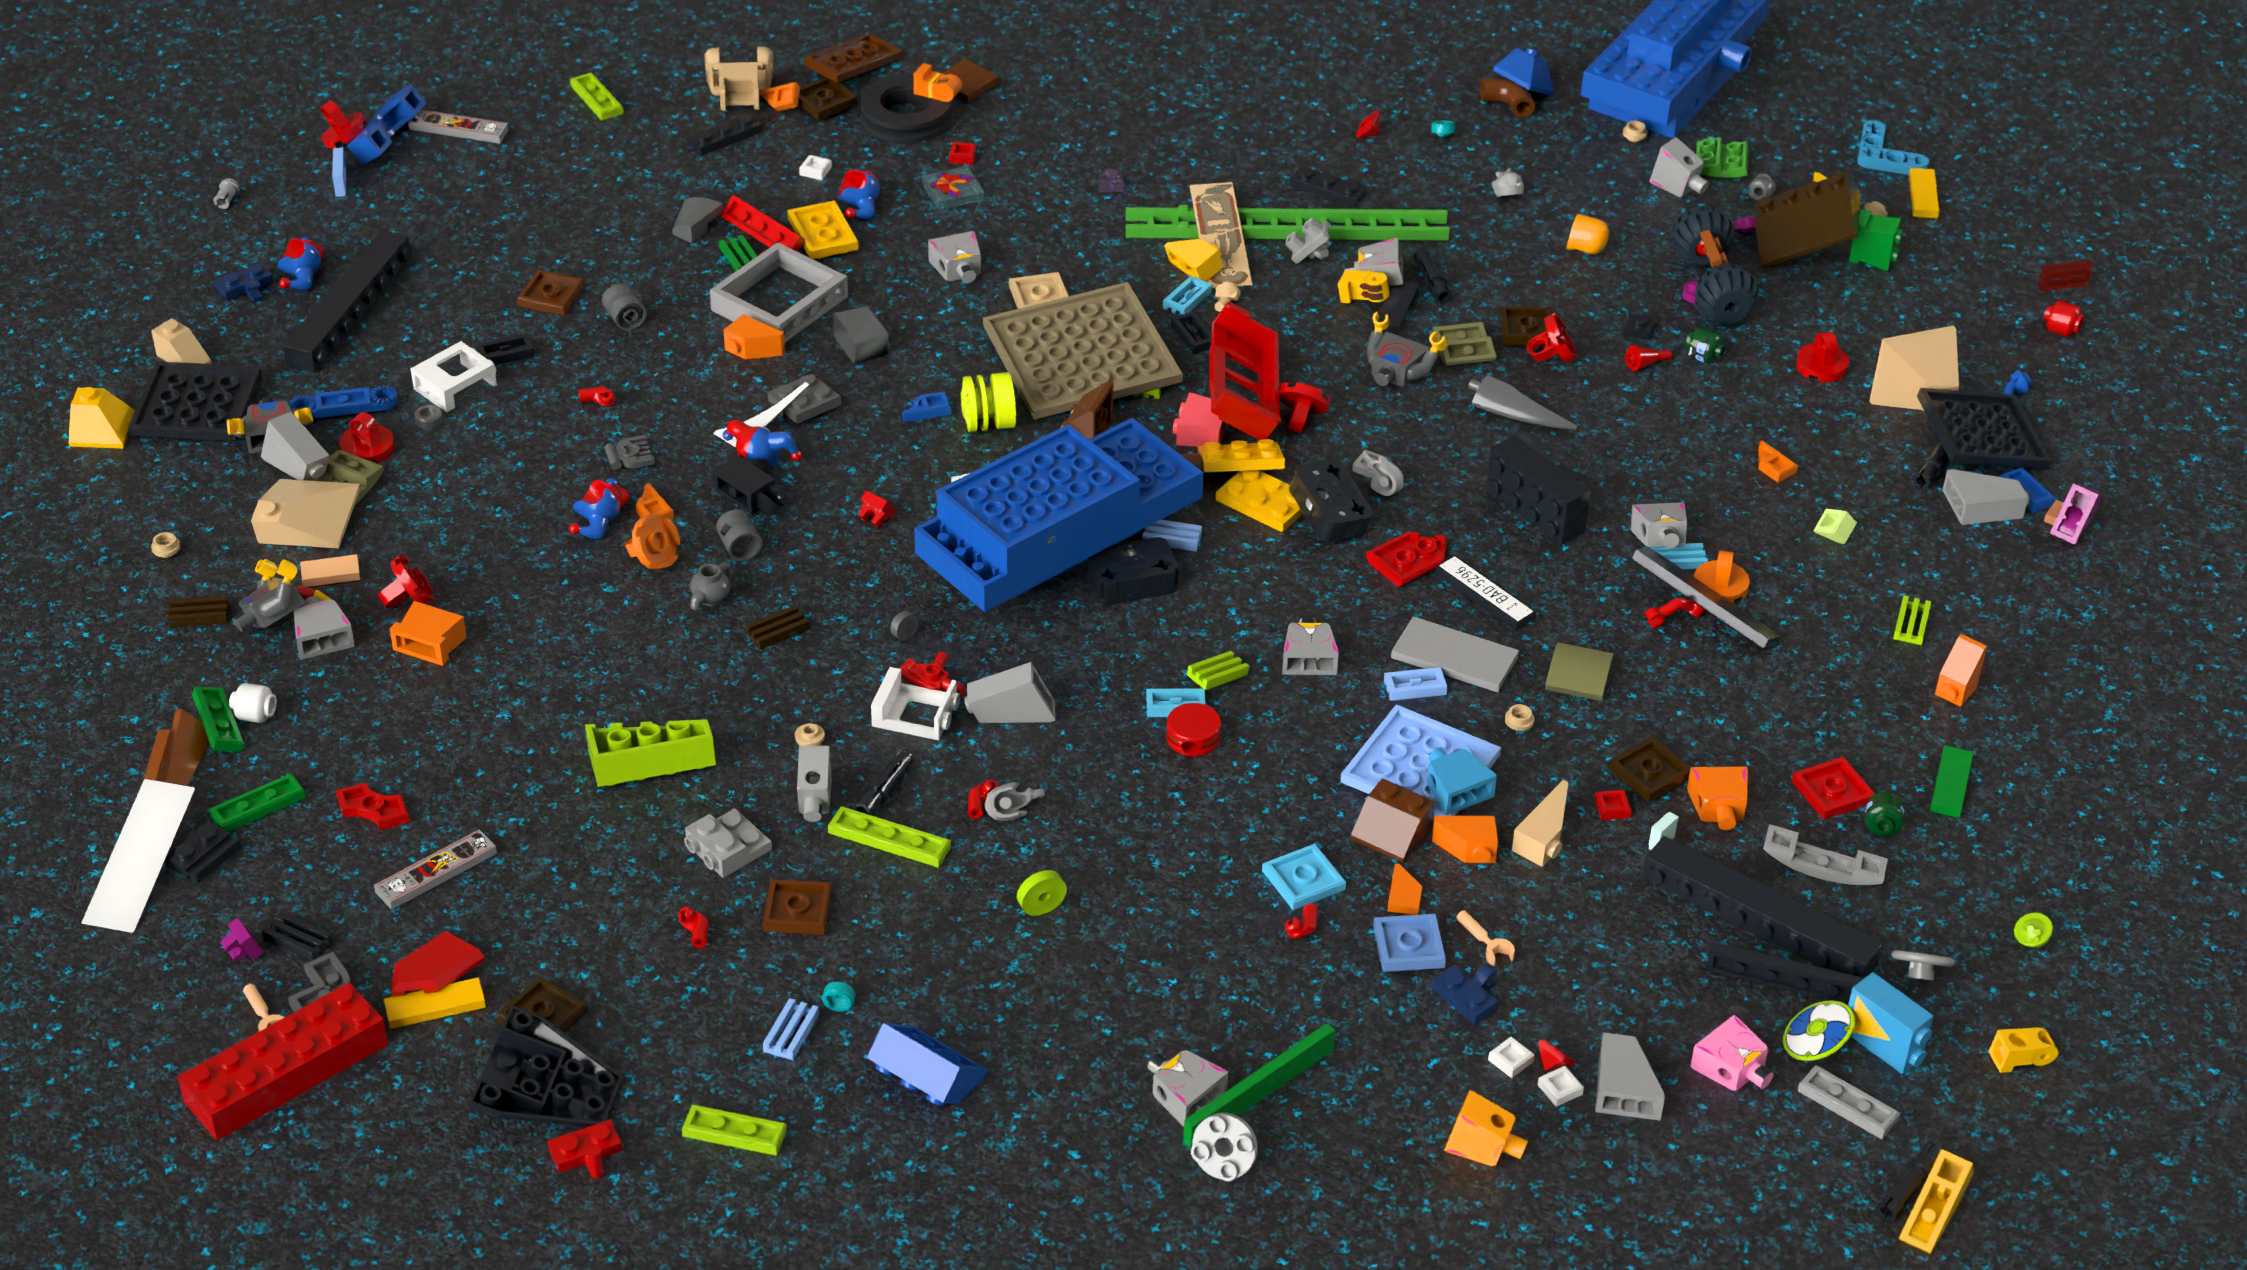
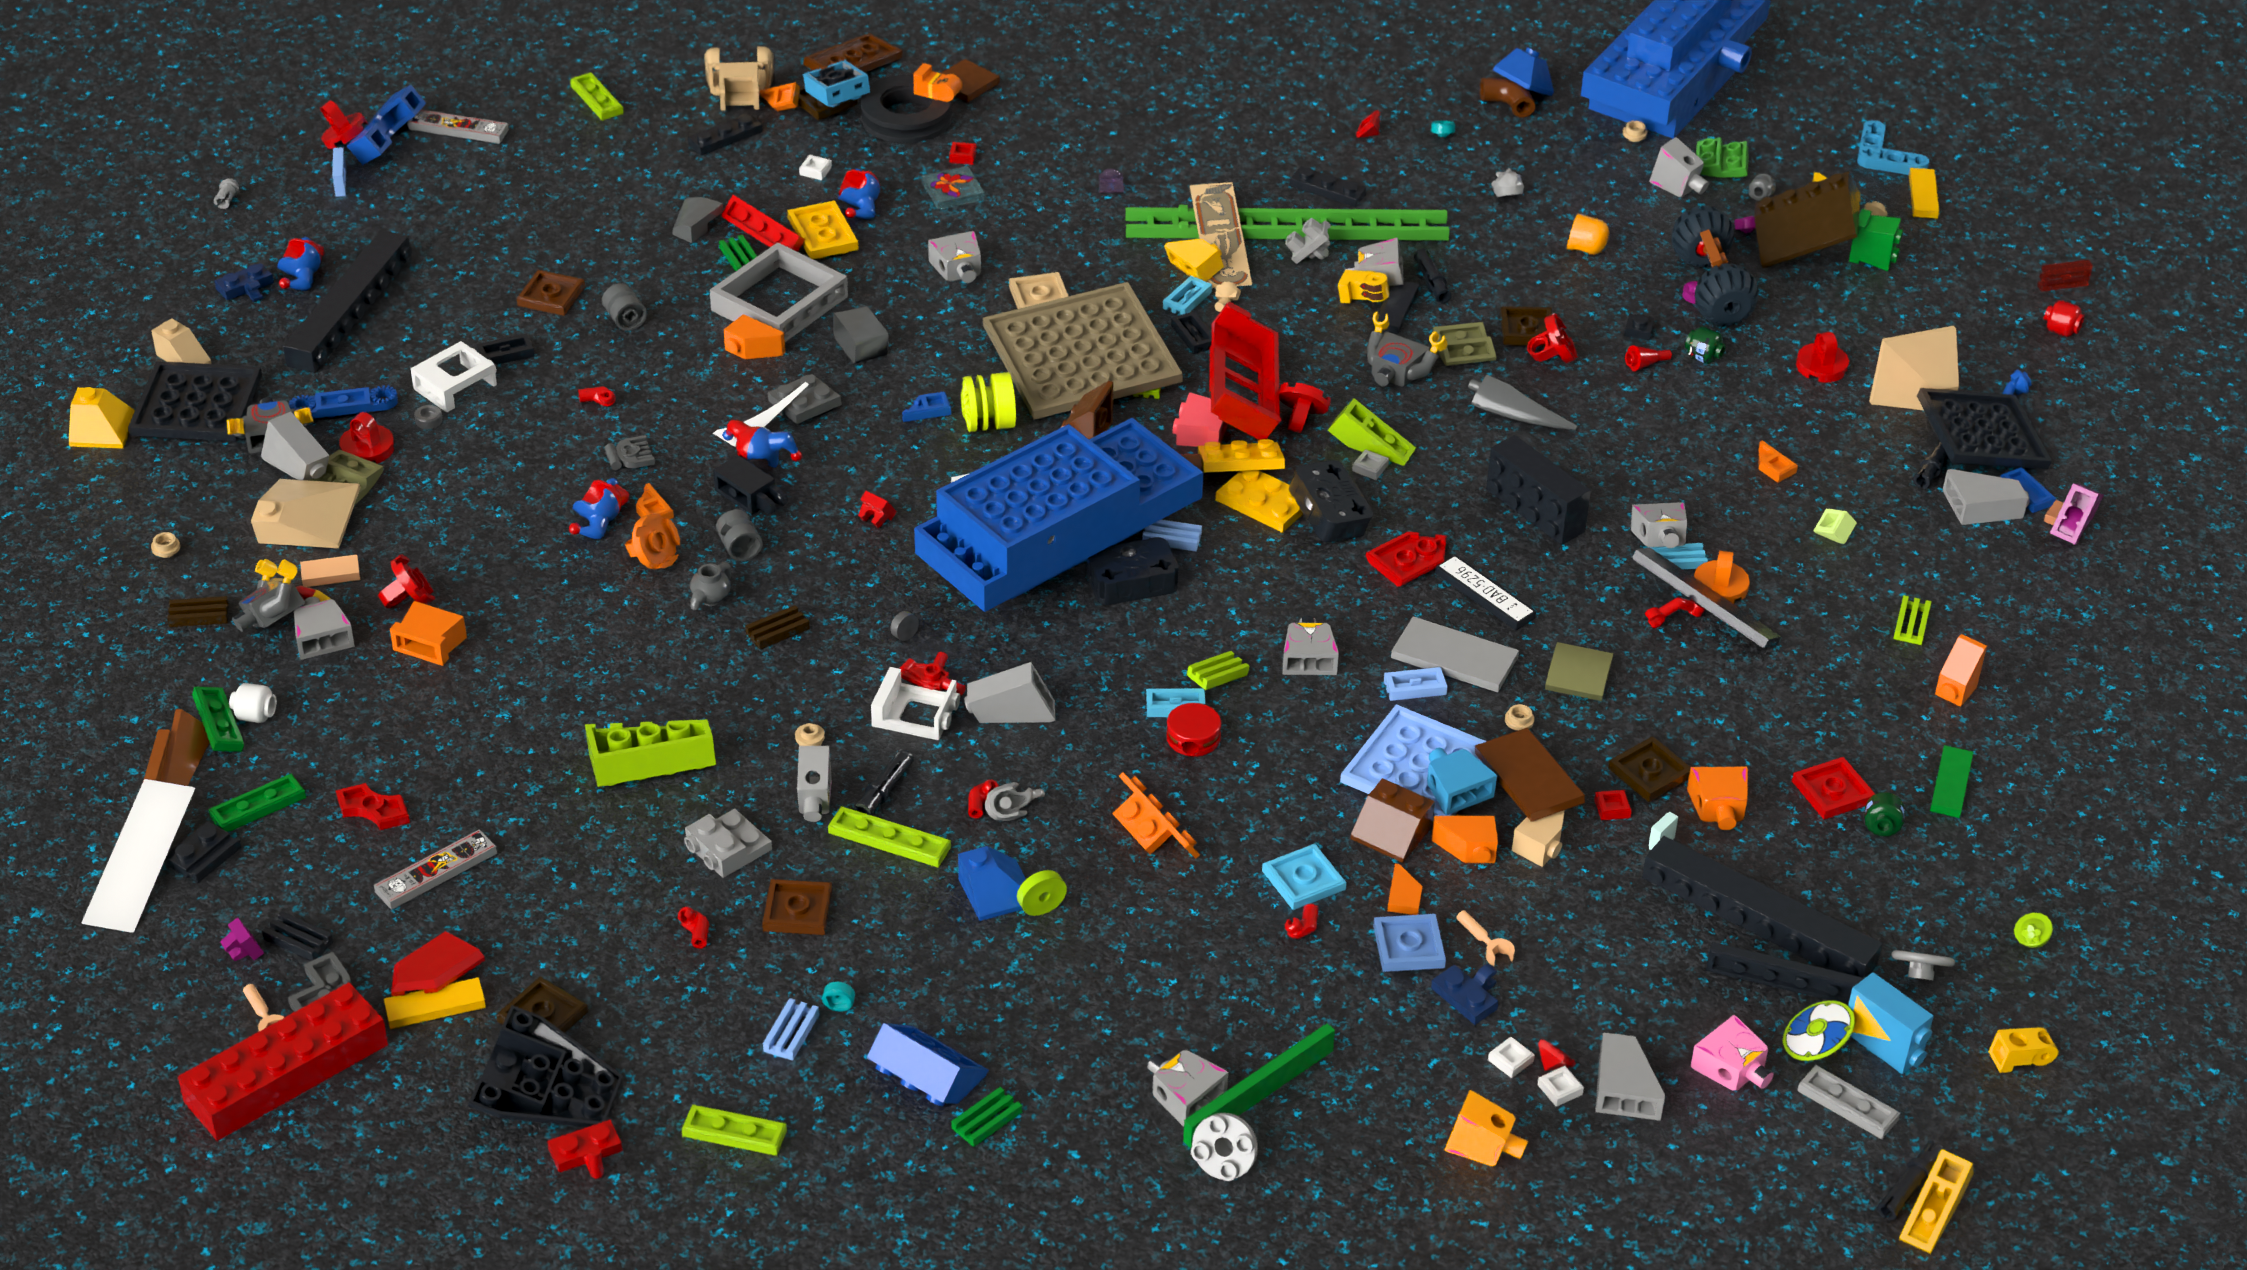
(837, 83): none -> dark azure piece
(982, 1114): none -> green tile
(990, 881): none -> blue slope
(1145, 821): none -> orange bracket
(1365, 431): none -> lime slope
(1389, 477): light grey piece -> none
(1529, 774): none -> reddish brown tile
(1822, 863): light grey slope -> none

